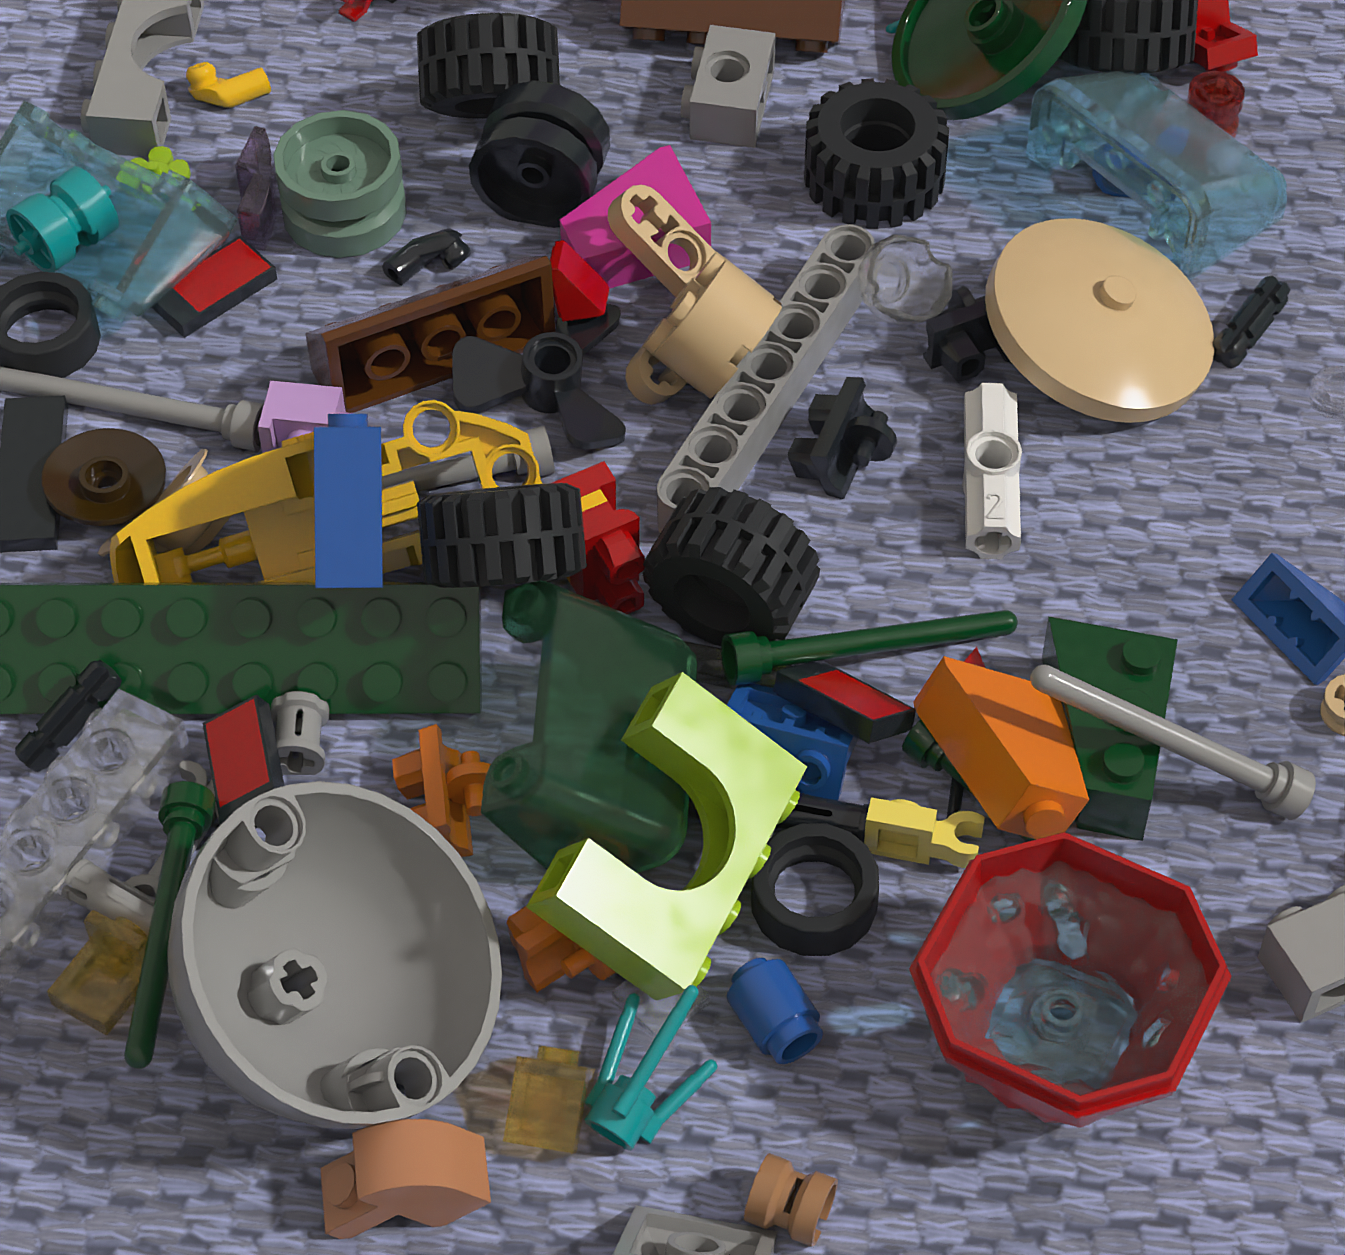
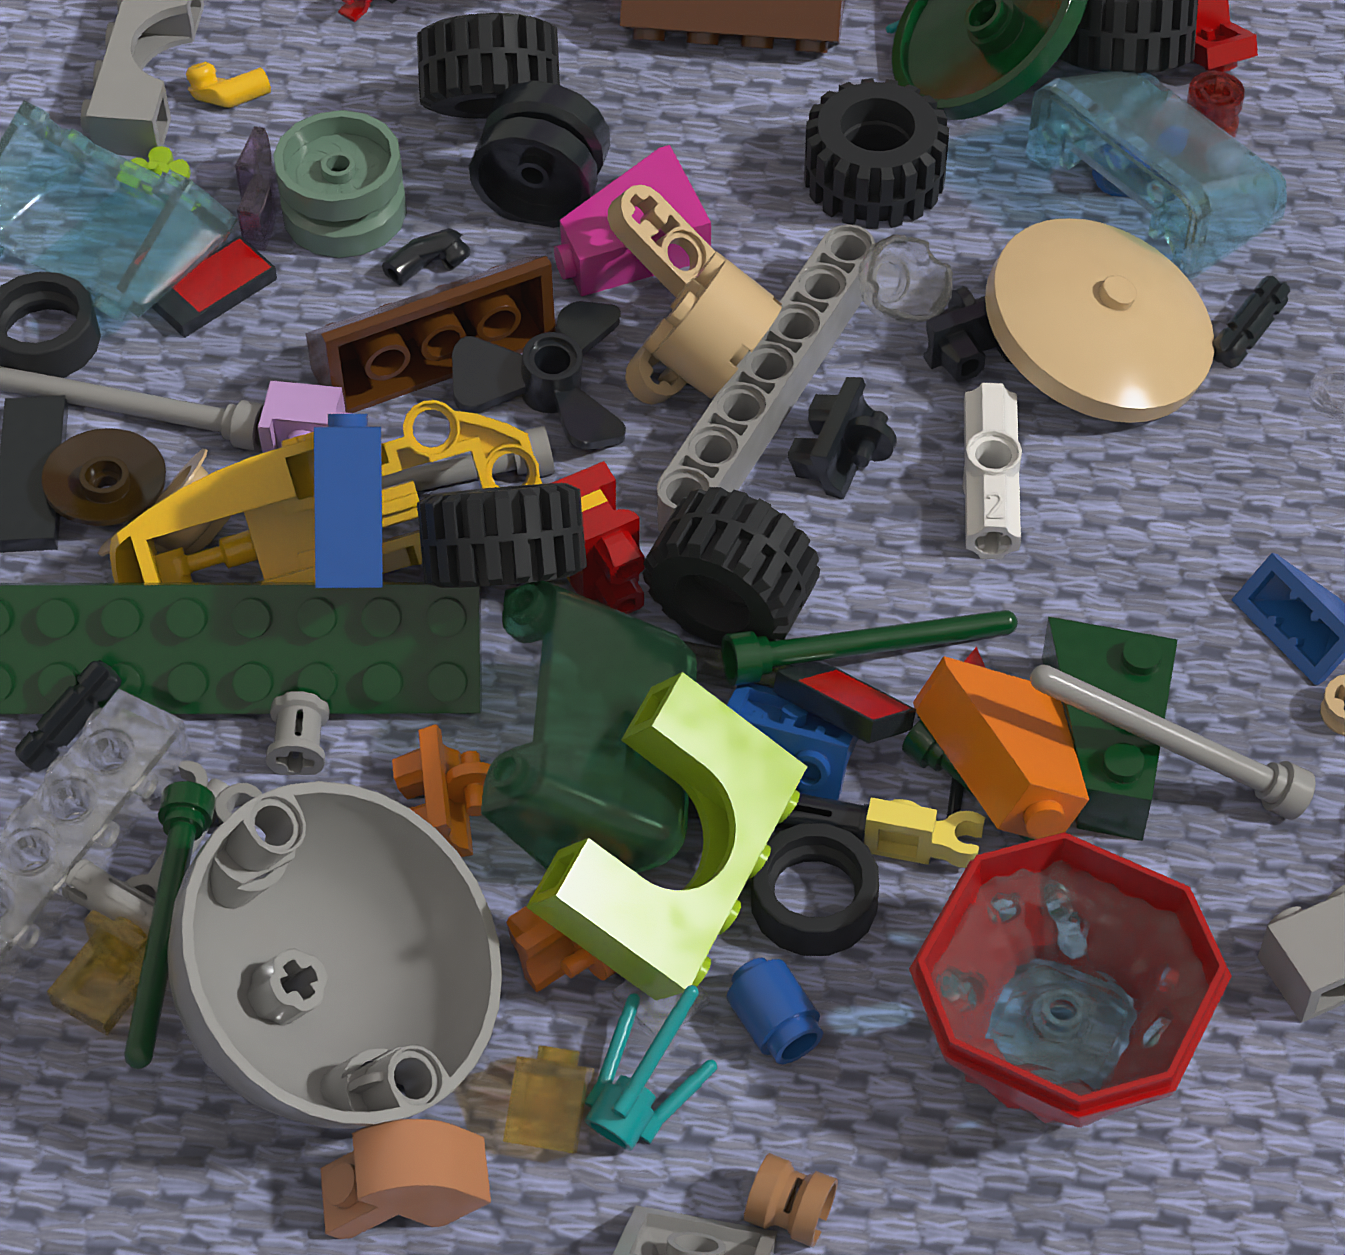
(55, 224): teal wheel -> none
(242, 754): red tile -> none
(576, 285): red slope -> none
(729, 86): light grey brick -> none

